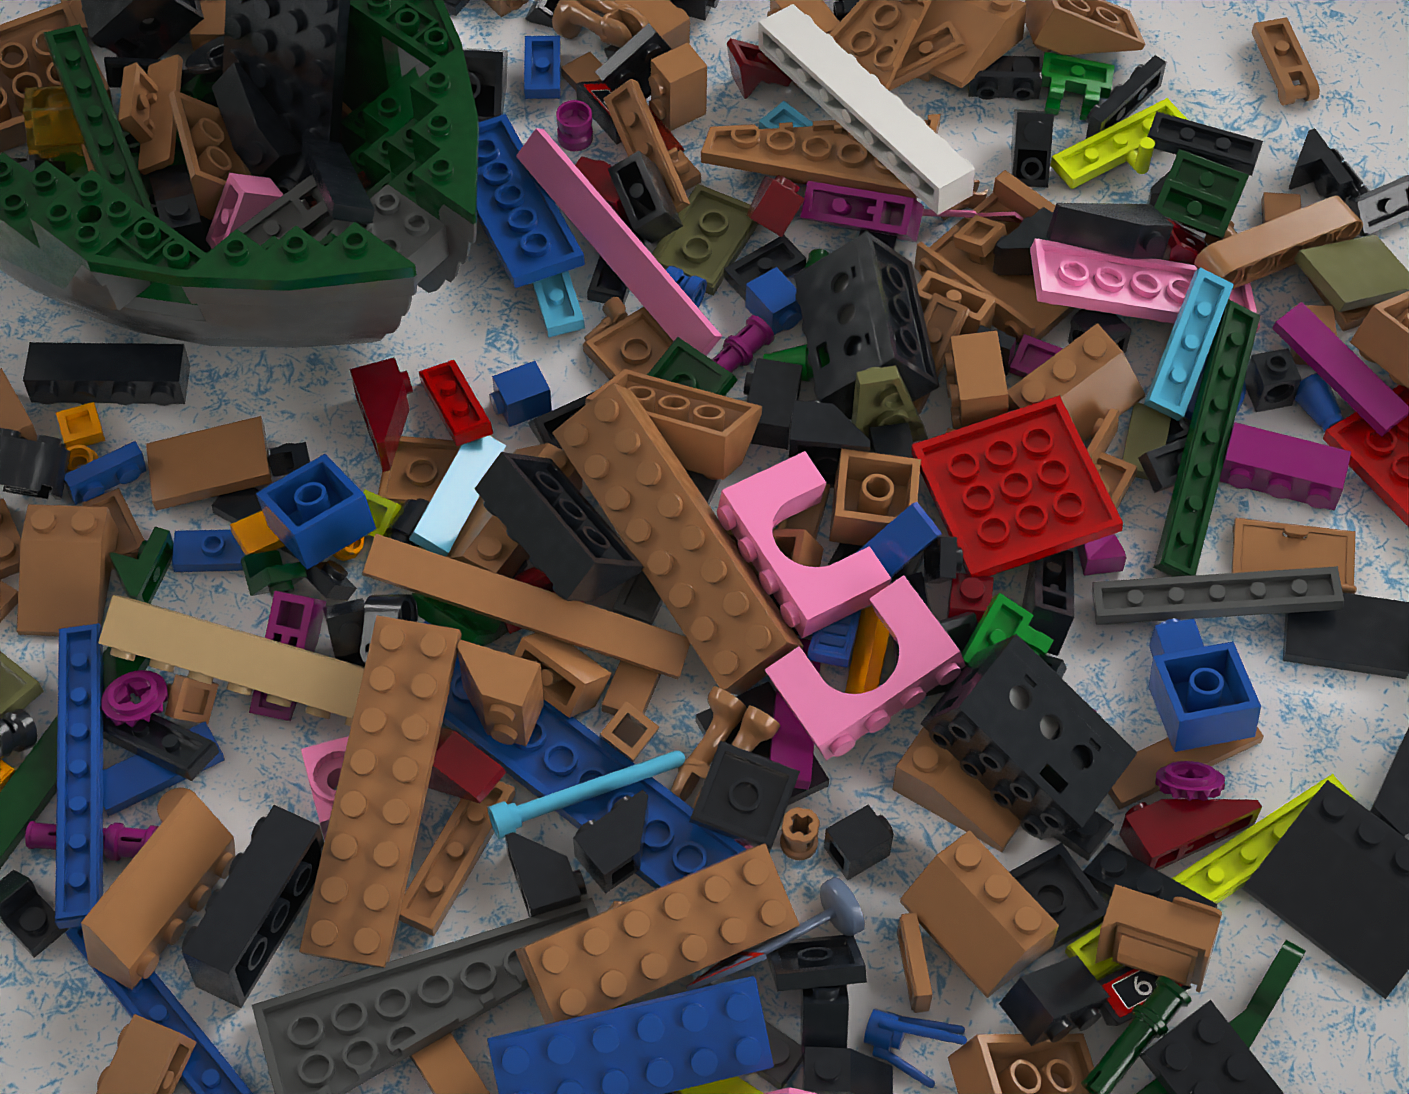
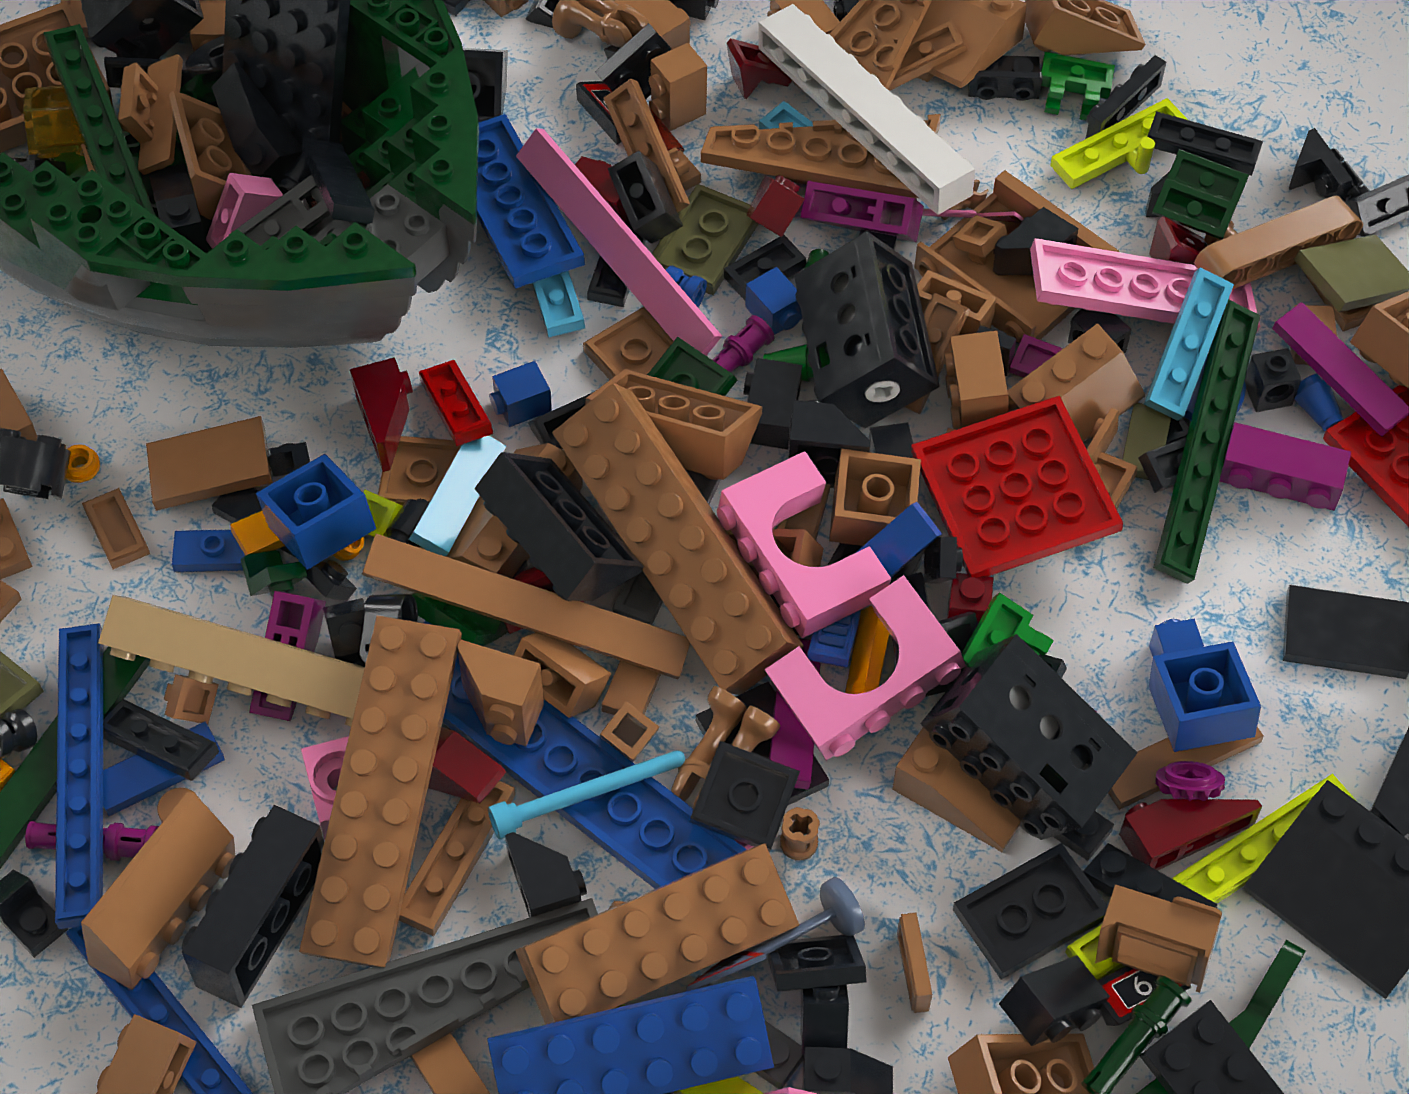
(64, 567): medium nougat slope -> none
(80, 425): light orange plate -> none
(104, 473): blue plate -> none
(106, 373): black brick -> none
(144, 575): dark green slope -> none
(146, 685): magenta gear -> none
(542, 67): blue plate -> none
(574, 125): magenta wheel -> none
(581, 70): medium nougat tile -> none
(615, 311): medium nougat hand -> none
(615, 843): black slope -> none
(859, 841): black brick -> none
(883, 401): olive wing -> none
(889, 1029): blue plant -> none
(980, 914): medium nougat slope -> none
(1031, 146): black slope -> none
(1051, 596): black slope -> none
(1102, 556): magenta slope -> none
(1115, 229): black slope -> none
(1217, 595): dark grey plate -> none
(1264, 548): medium nougat door -> none
(1278, 205): medium nougat tile -> none
(1285, 60): medium nougat plate -> none

